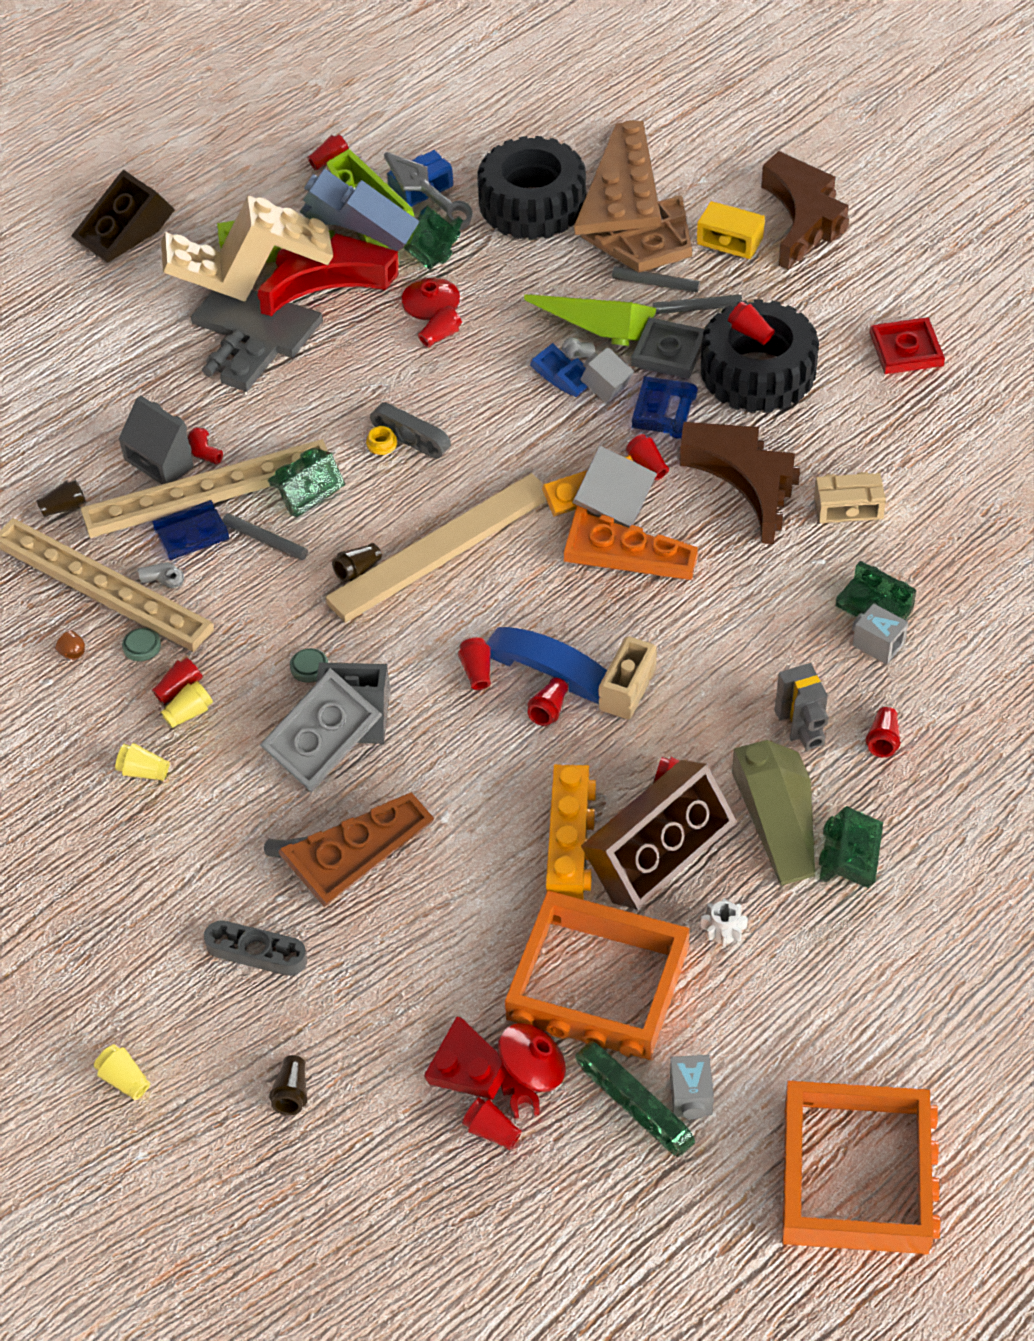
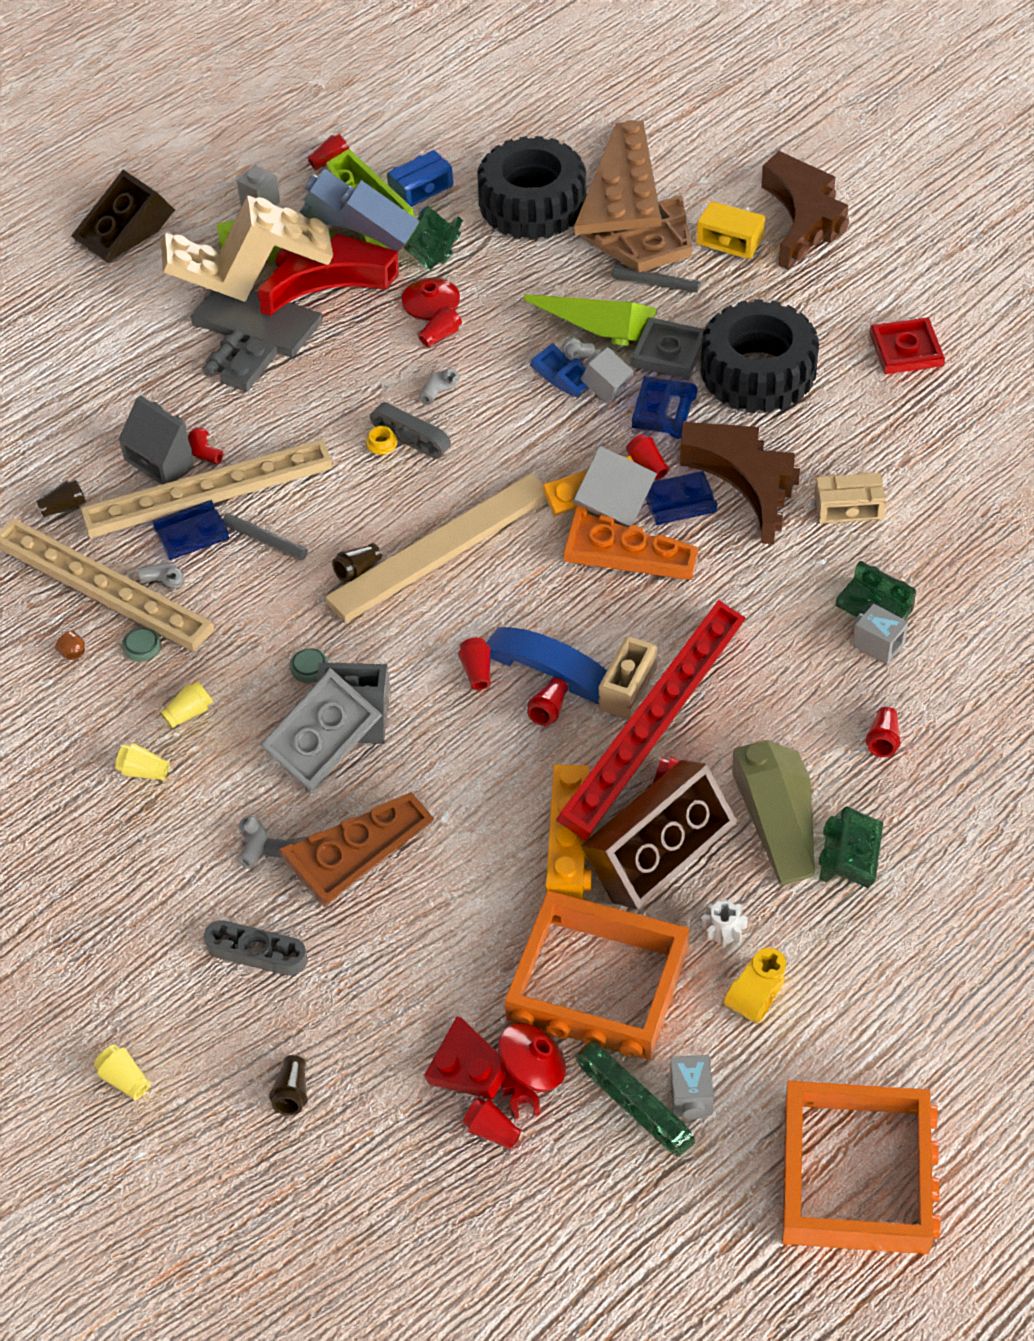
(176, 679): red cone -> none
(255, 838): none -> light grey arm
(258, 184): none -> light grey brick
(307, 480): clear green bracket -> none
(414, 177): flat silver piece -> none
(438, 383): none -> light grey arm
(650, 721): none -> red plate
(681, 498): none -> clear blue plate
(697, 304): dark grey bar -> none
(750, 323): red cone -> none
(758, 985): none -> yellow piece
(804, 702): flat silver hips -> none

